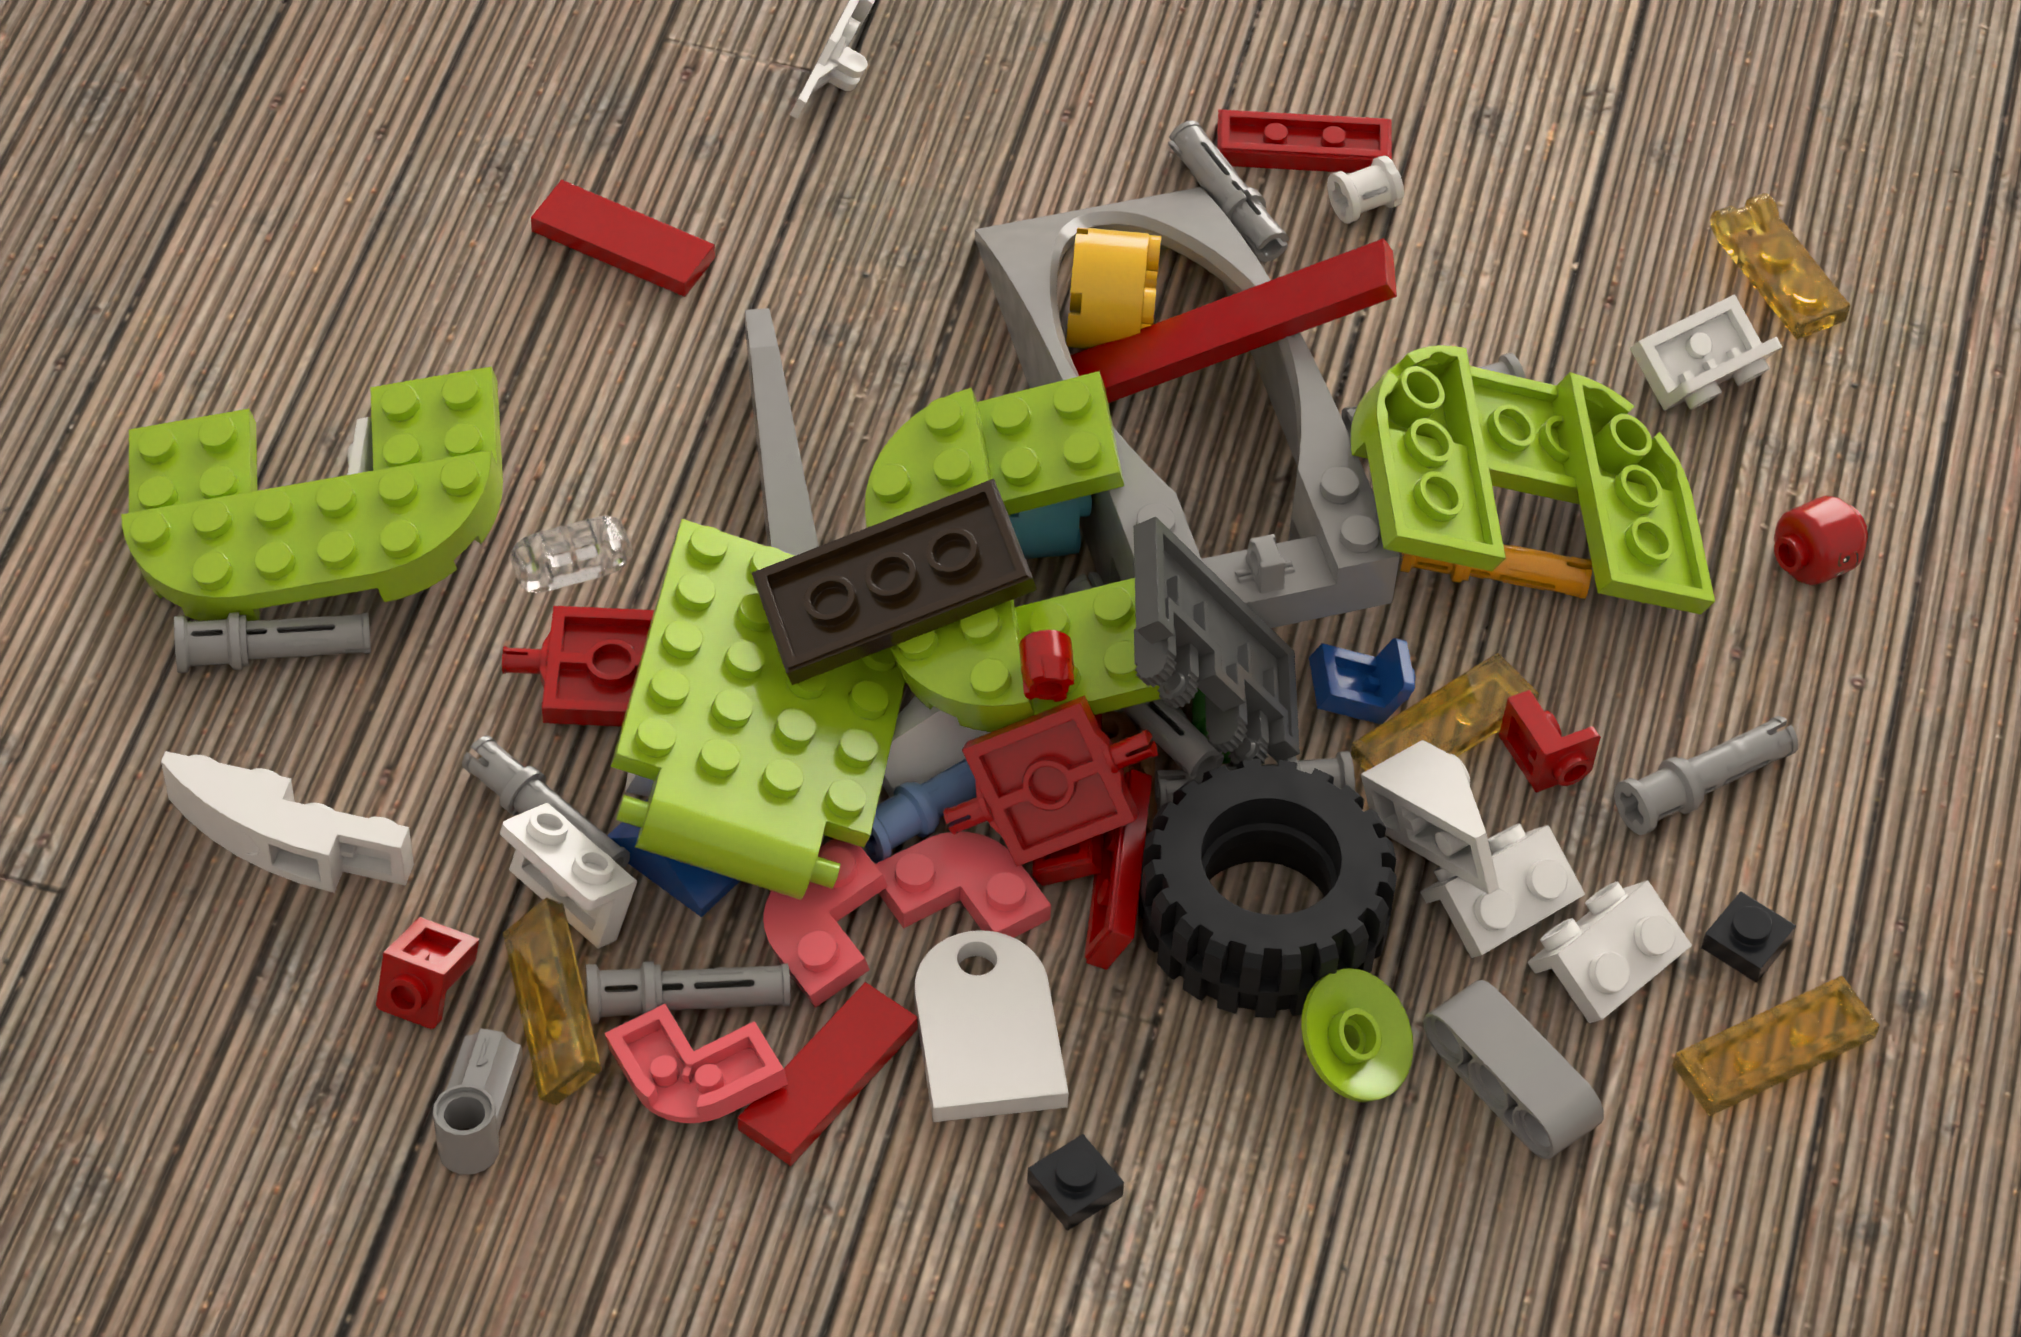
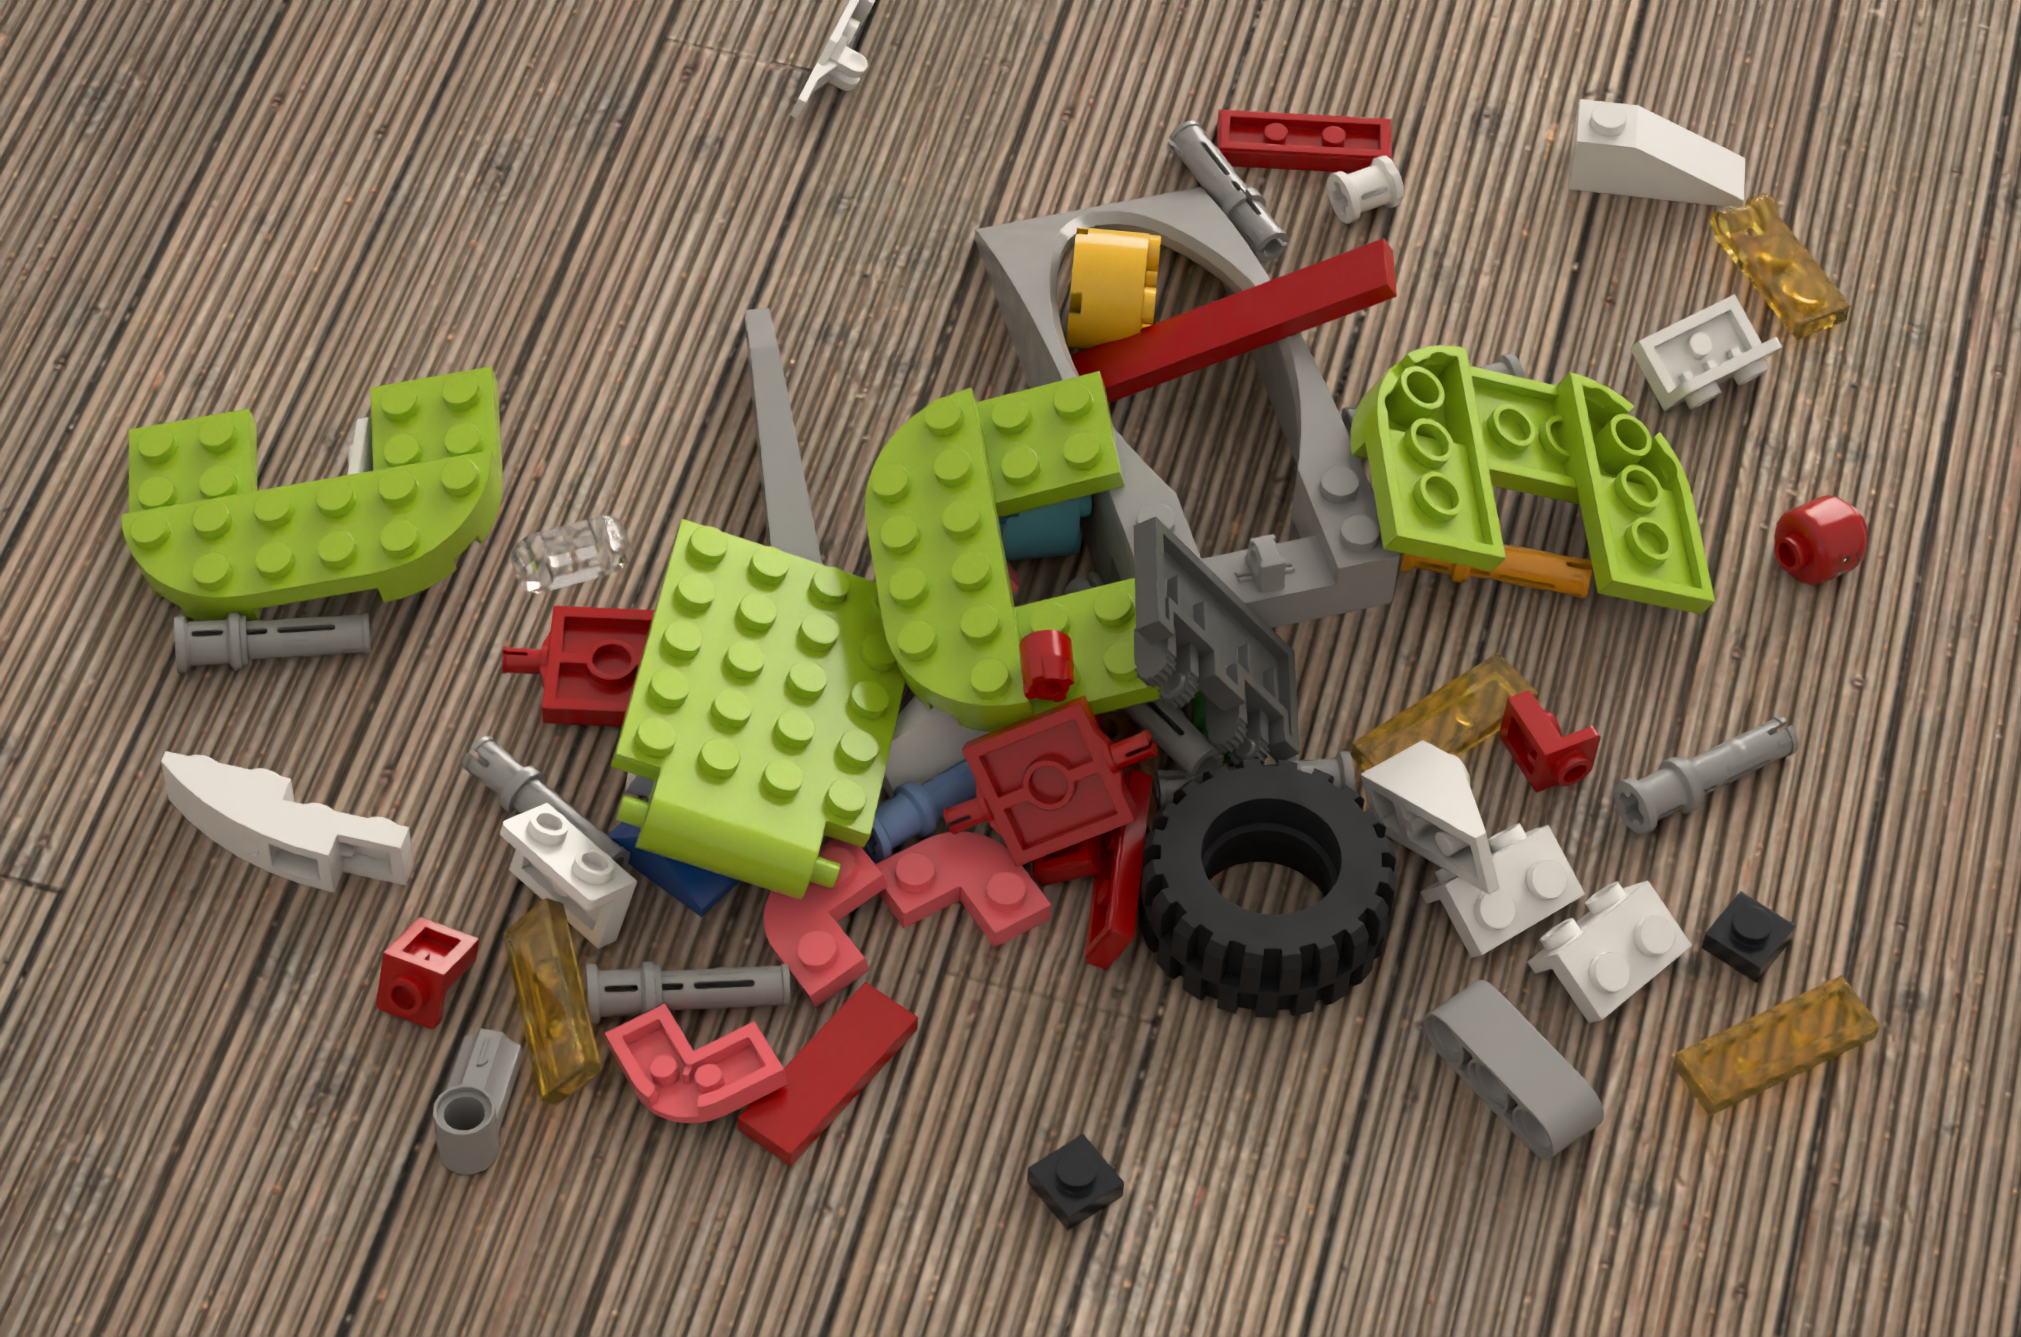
(623, 238): red tile -> none
(893, 581): dark brown tile -> none
(988, 1036): white tile -> none
(1357, 1035): lime dish -> none
(1361, 683): blue bracket -> none
(1647, 156): none -> white slope

